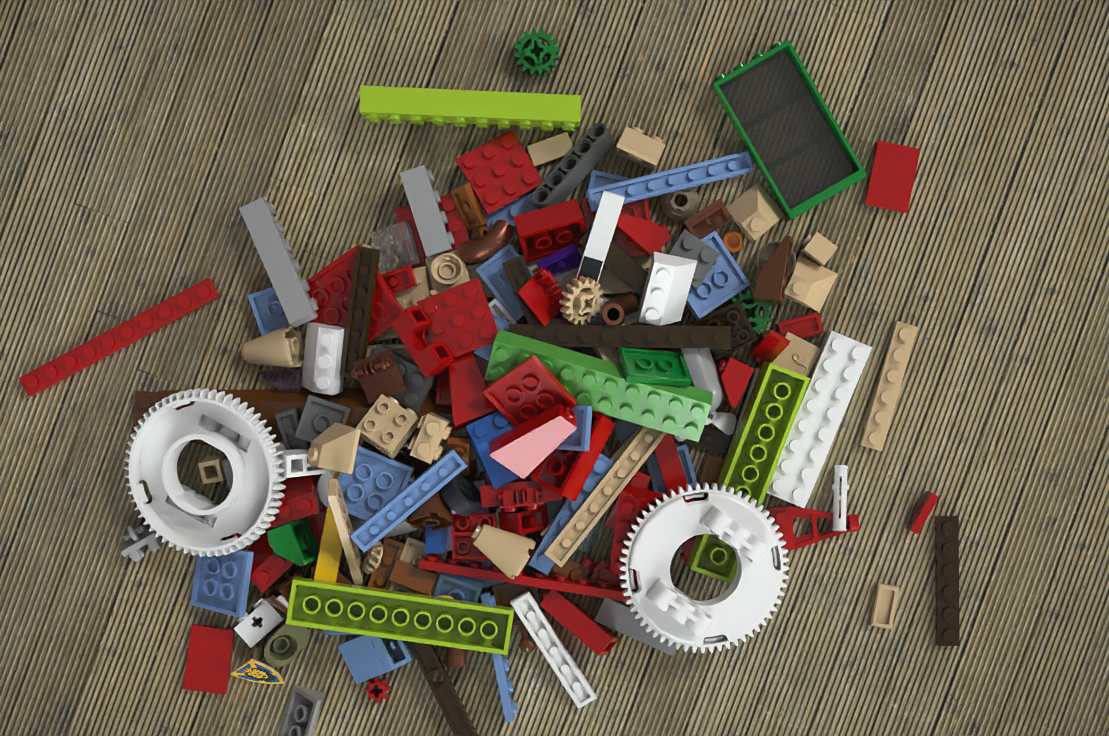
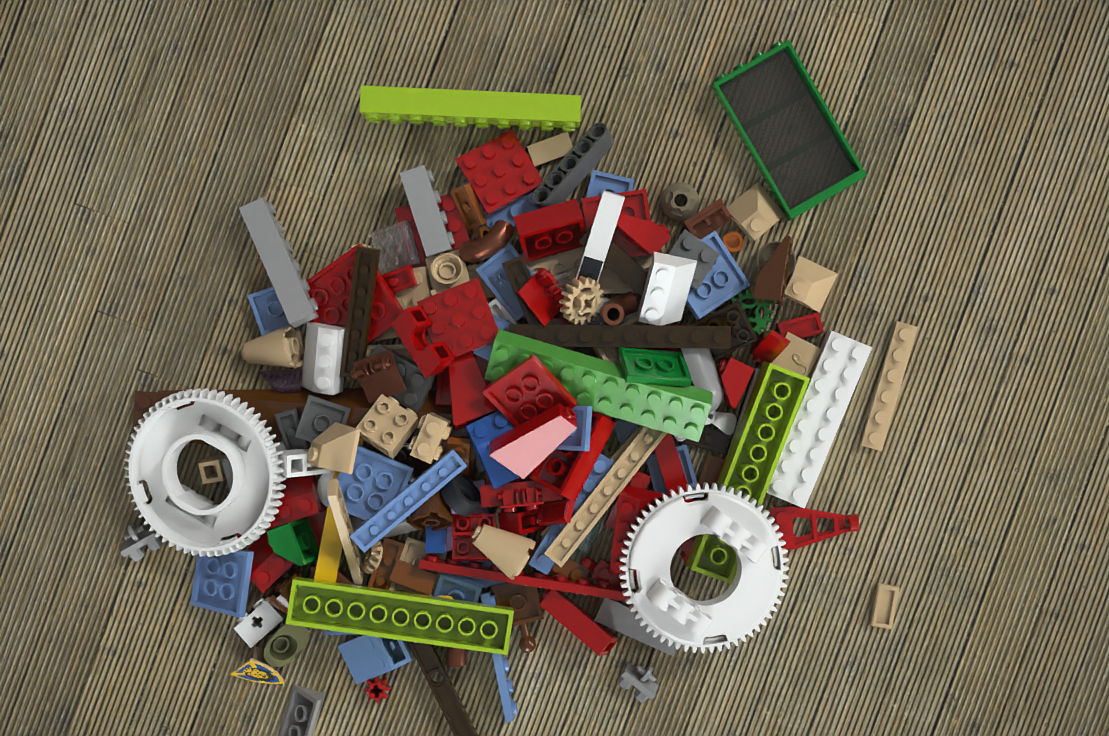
(119, 337): red plate -> none
(209, 659): red tile -> none
(545, 51): green gear -> none
(553, 649): white tile -> none
(555, 513): none -> red tile
(562, 260): dark purple plate -> none
(640, 148): tan slope -> none
(641, 679): none -> light grey hips
(675, 179): medium blue tile -> none
(818, 248): tan brick -> none
(840, 472): white pin -> none
(892, 176): red tile -> none
(922, 512): red tile -> none
(947, 580): dark brown plate -> none

